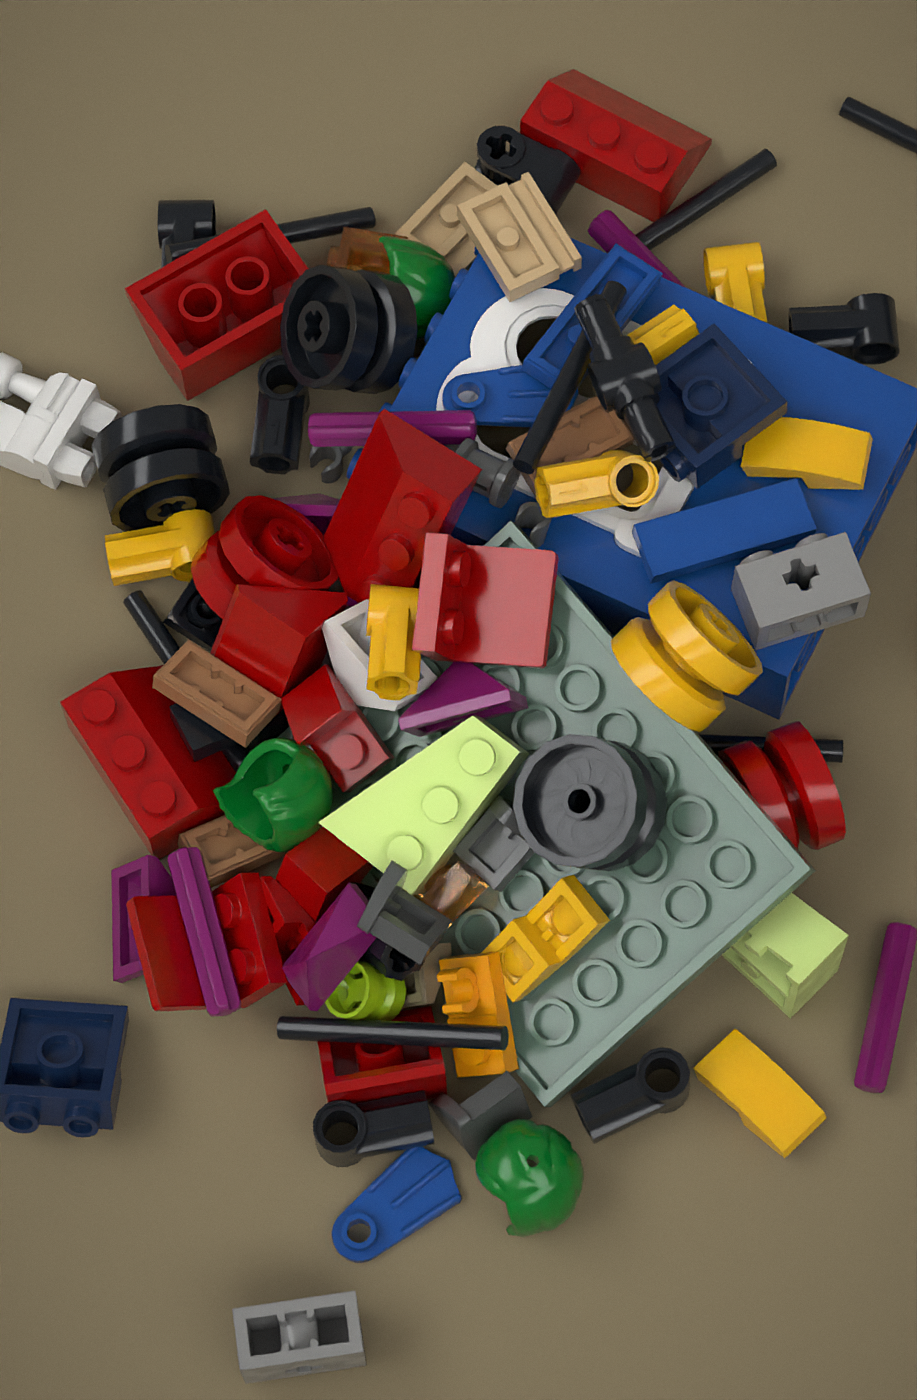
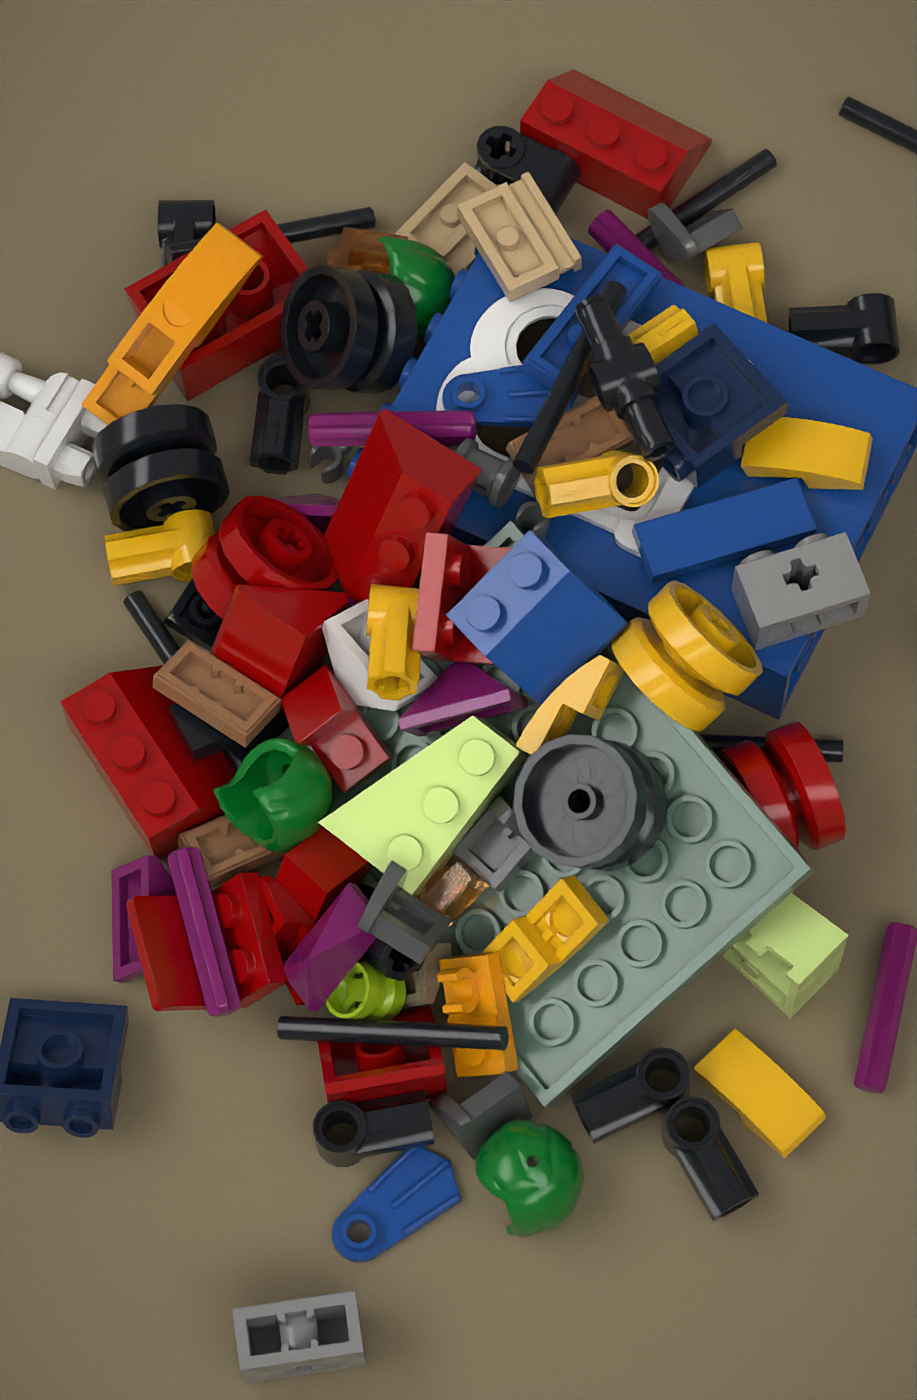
(173, 325): none -> light orange slope
(536, 617): none -> blue slope
(584, 692): none -> yellow slope
(683, 243): none -> dark grey tile
(711, 1162): none -> black piece

